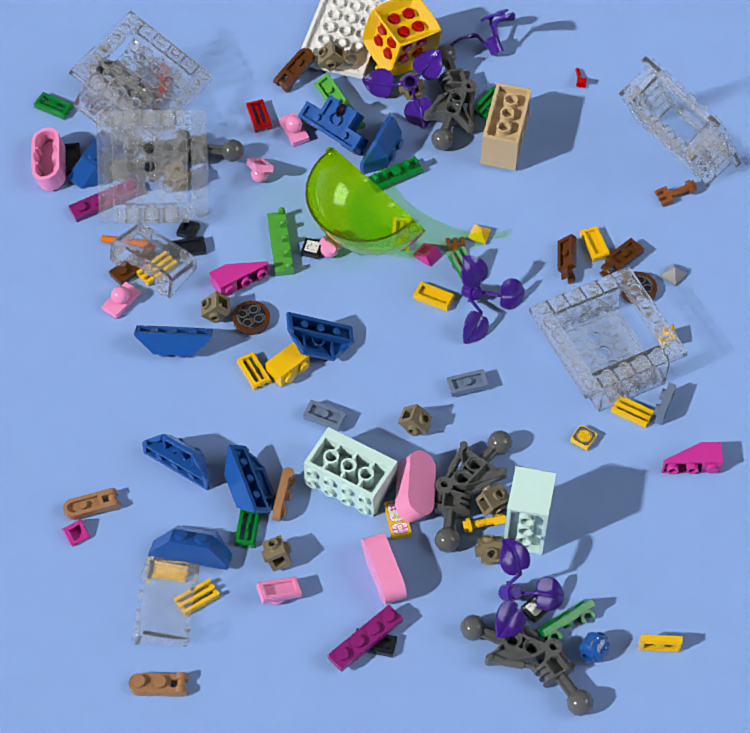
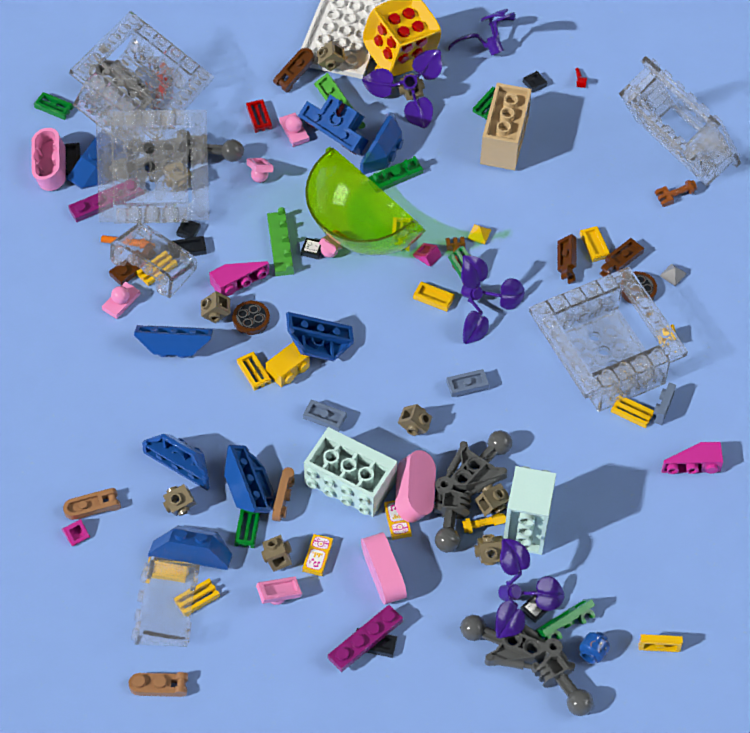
(185, 499): none -> dark tan brick
(317, 555): none -> tile
(449, 106): dark grey piece -> none
(535, 81): none -> black tile
(583, 437): tile -> none

